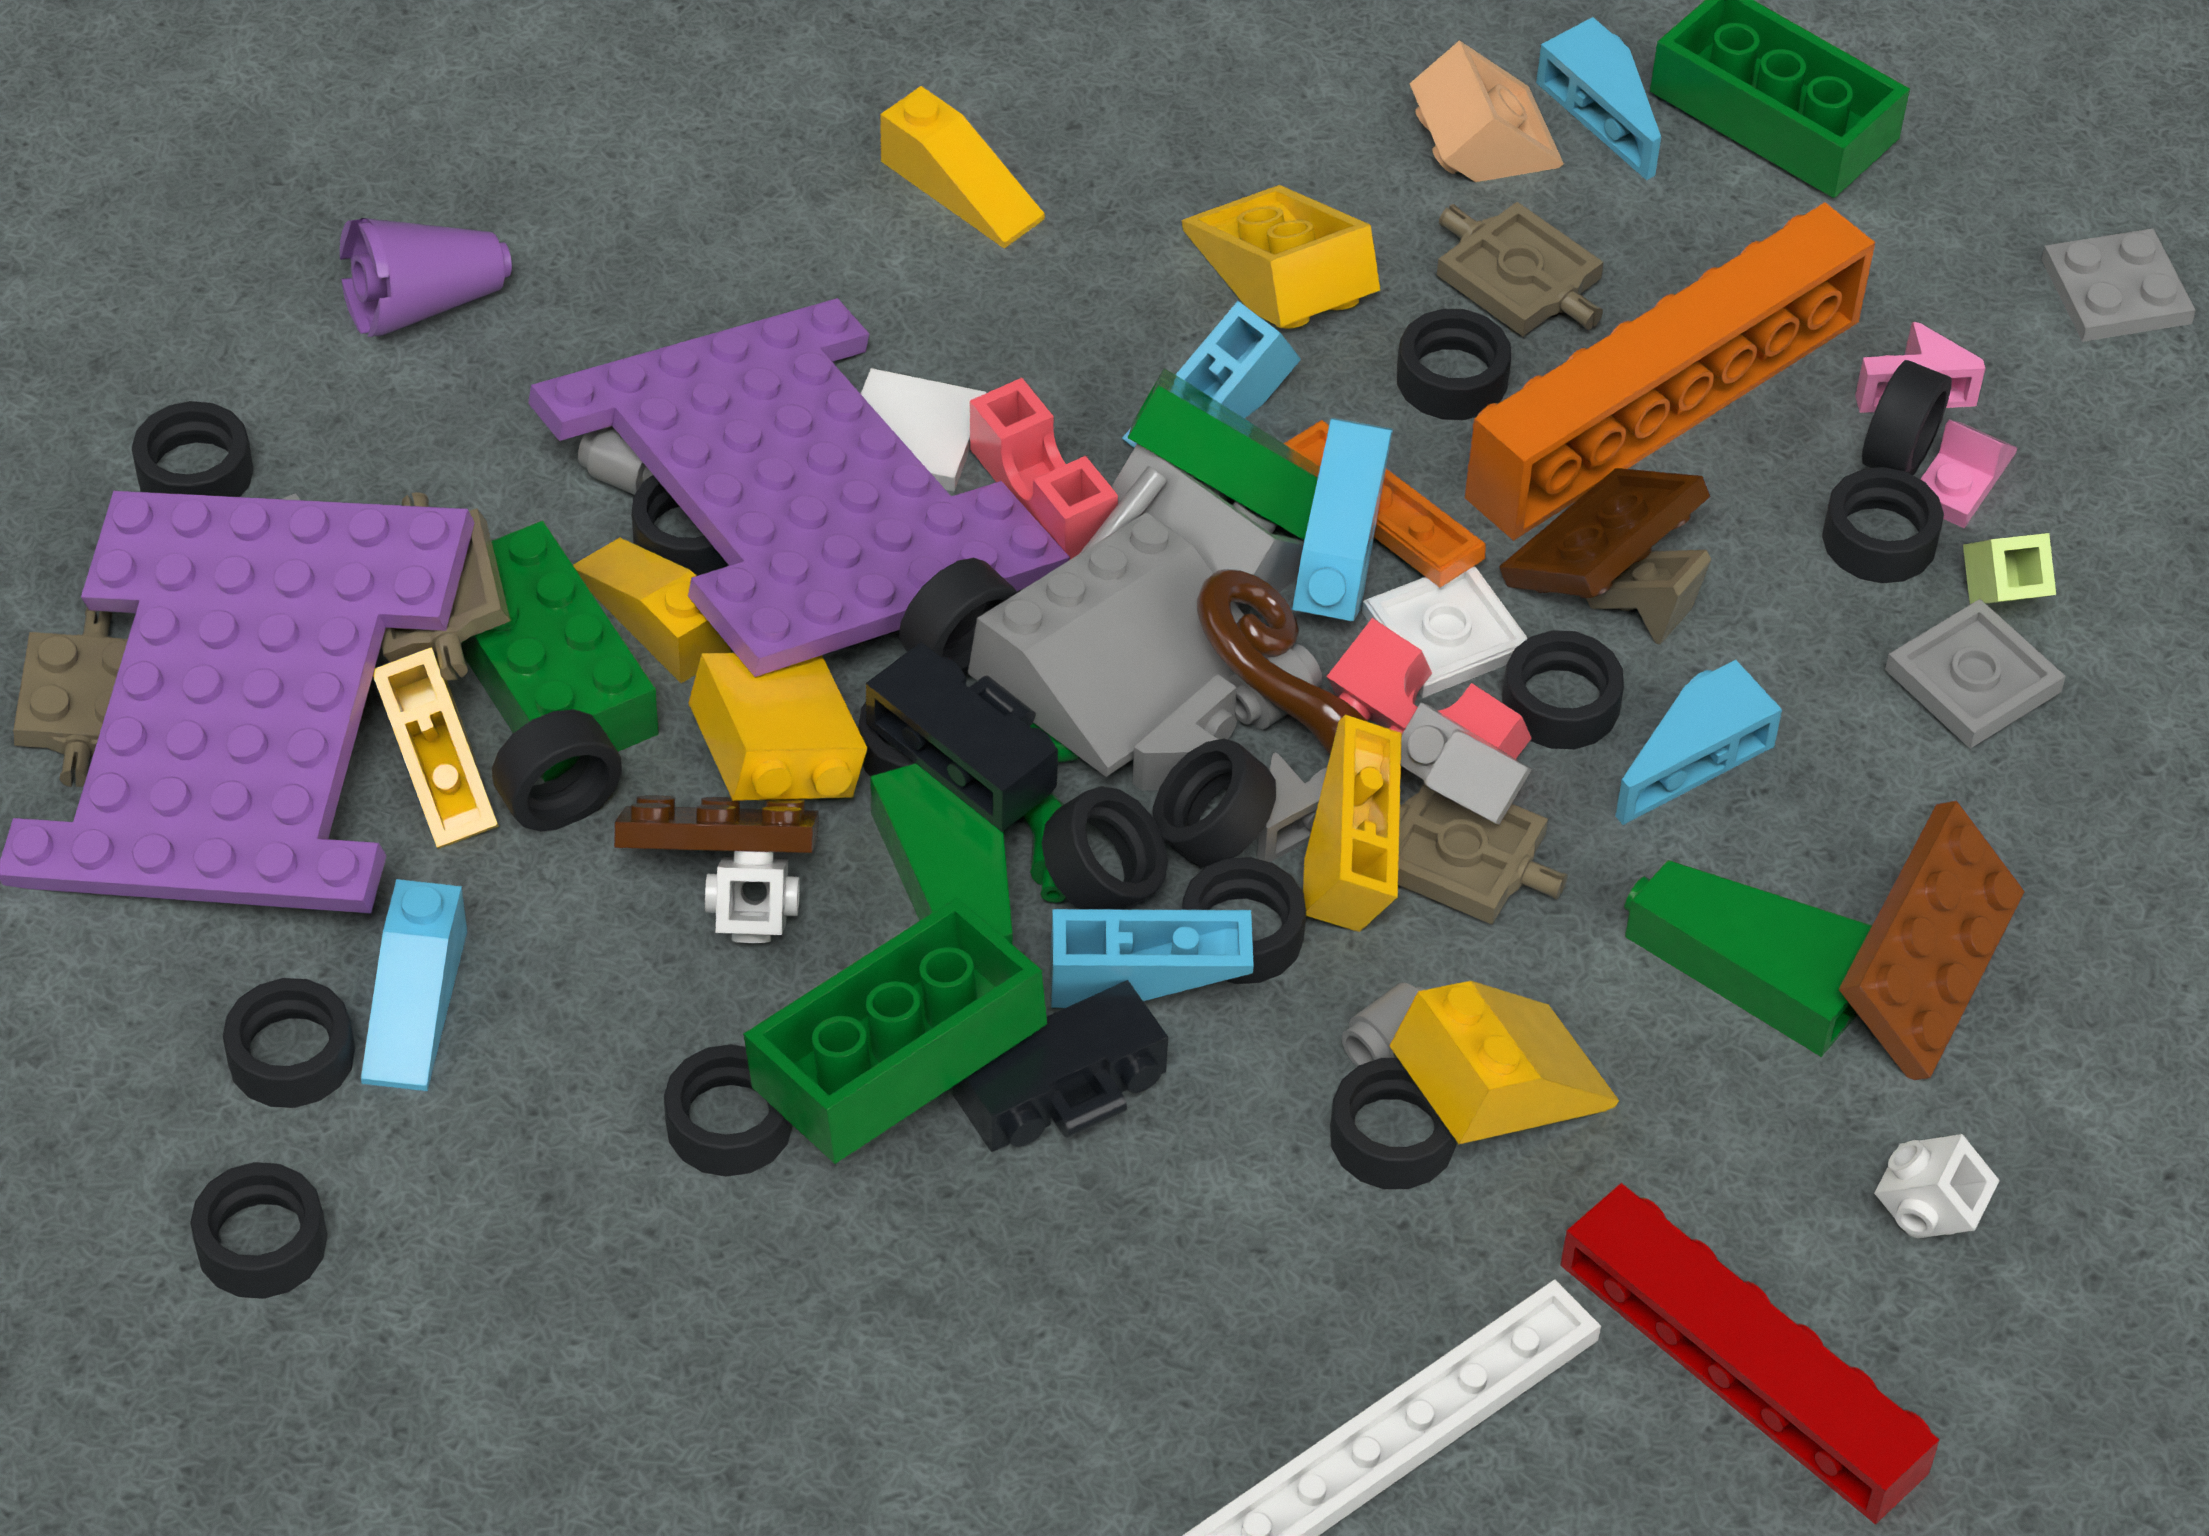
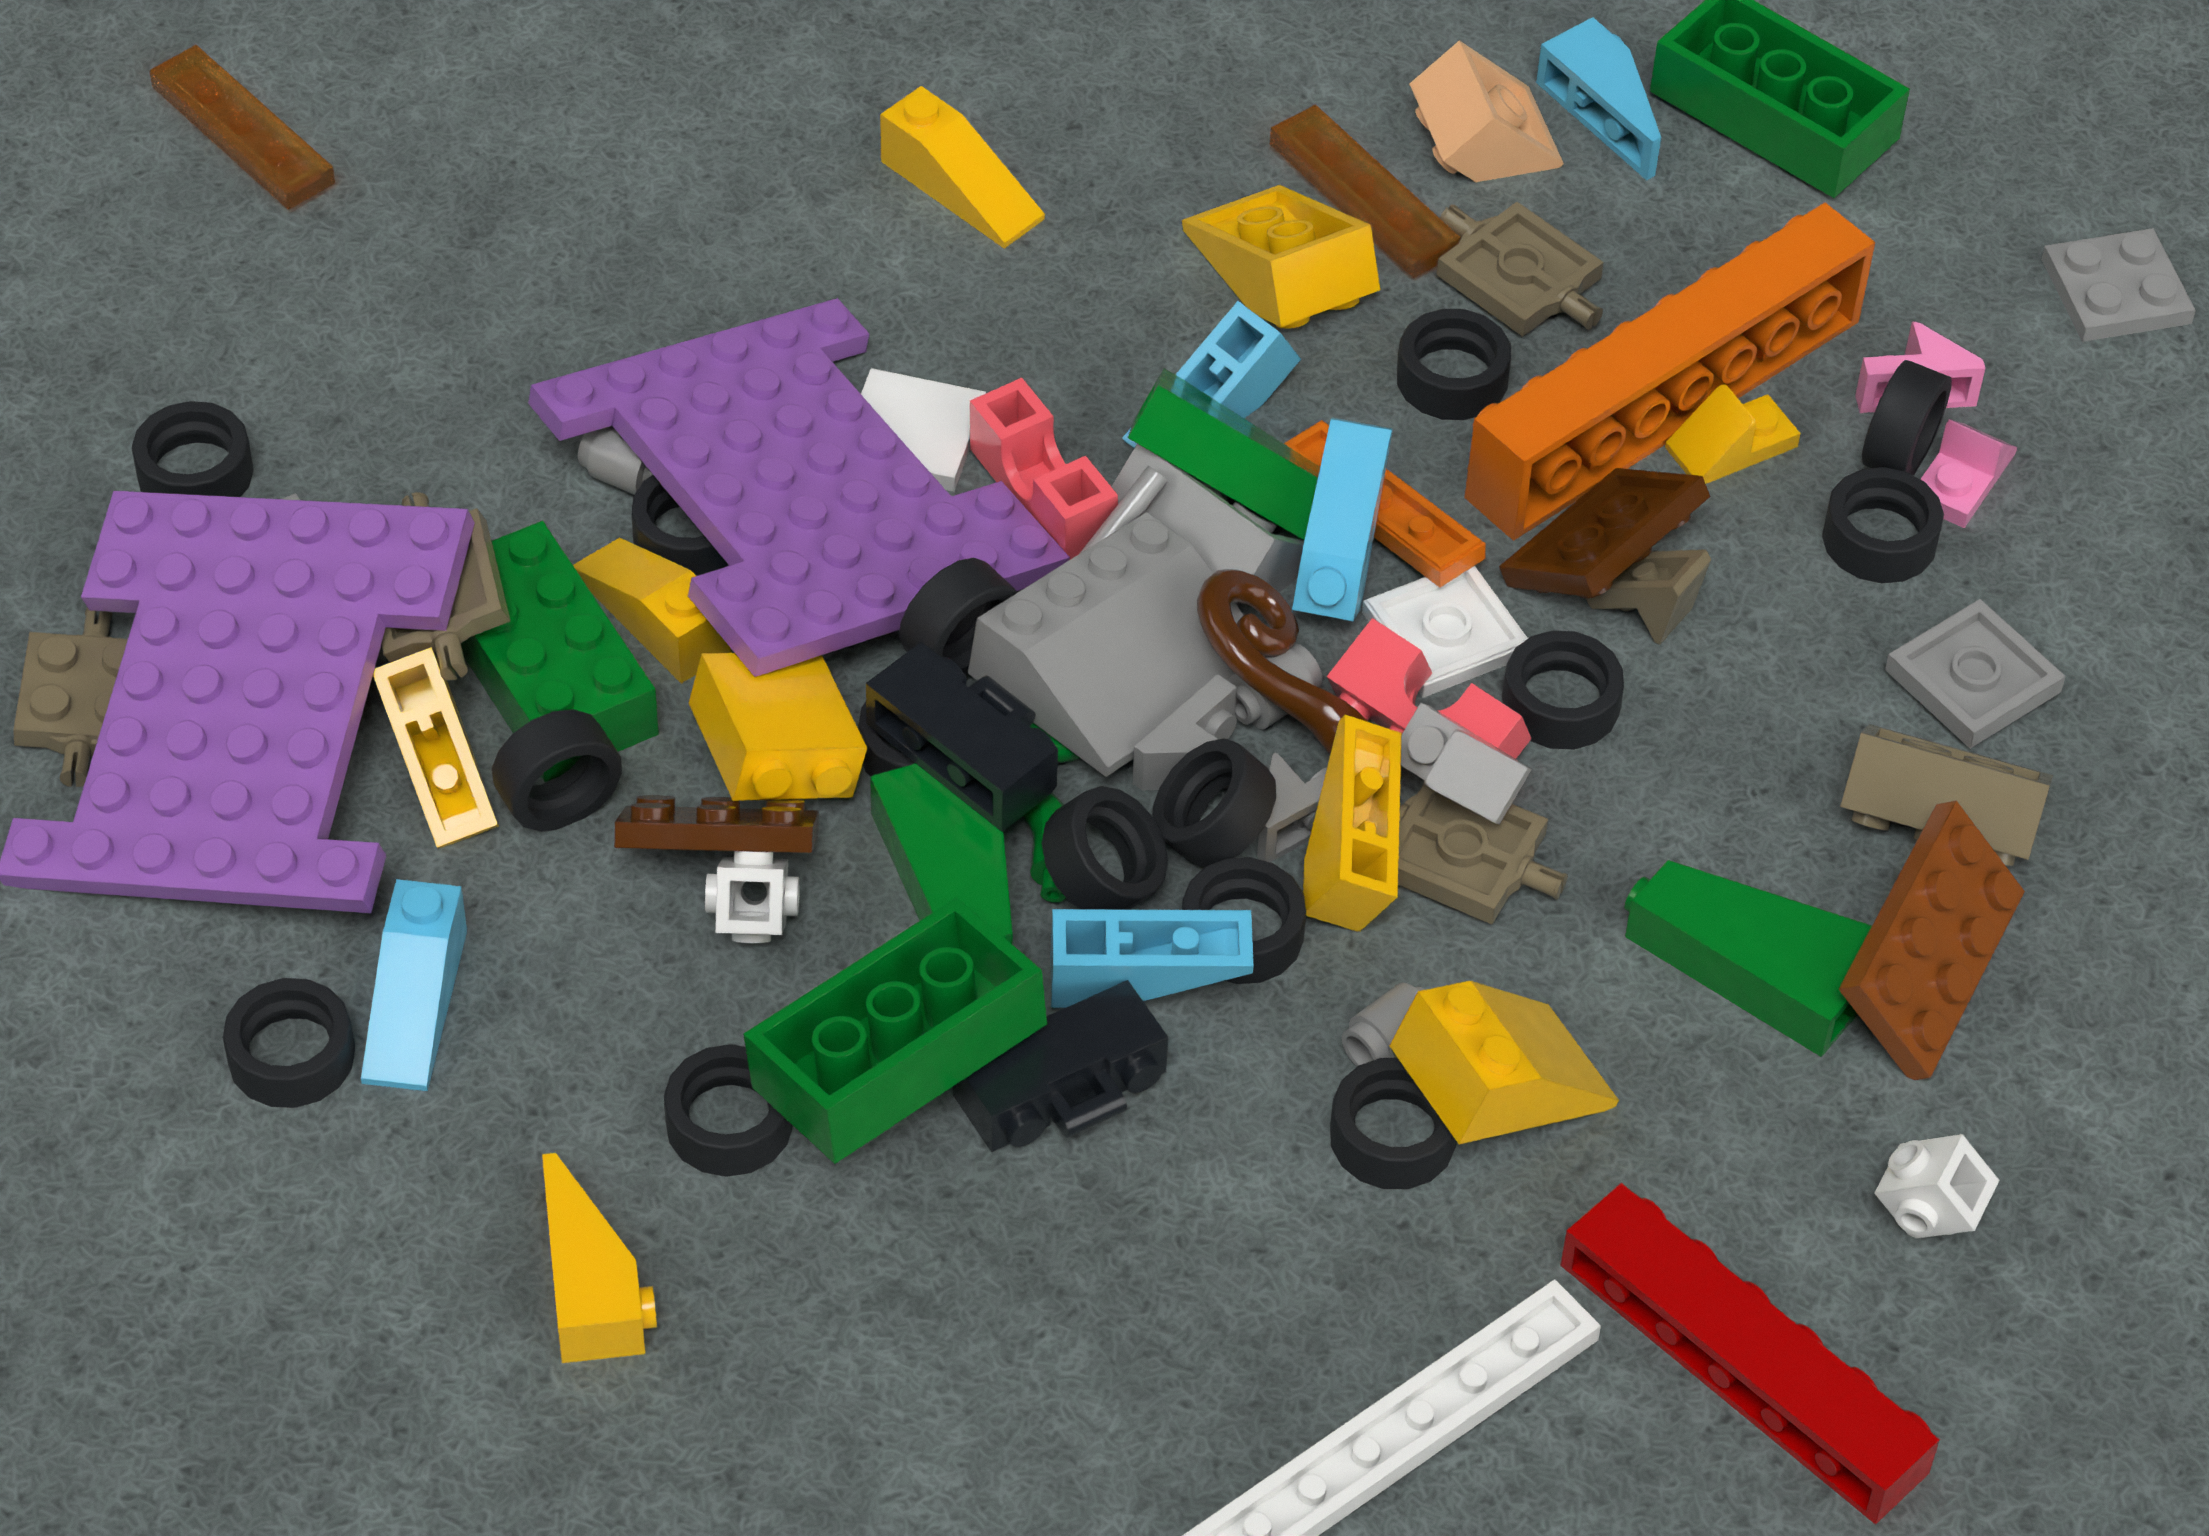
(242, 127): none -> clear orange plate
(271, 1272): black tyre -> none
(416, 271): medium lavender cone -> none
(593, 1275): none -> yellow slope
(1363, 189): none -> clear orange plate
(1707, 731): medium azure slope -> none
(1731, 435): none -> yellow slope
(1906, 776): none -> dark tan slope
(2009, 569): yellowish green brick -> none

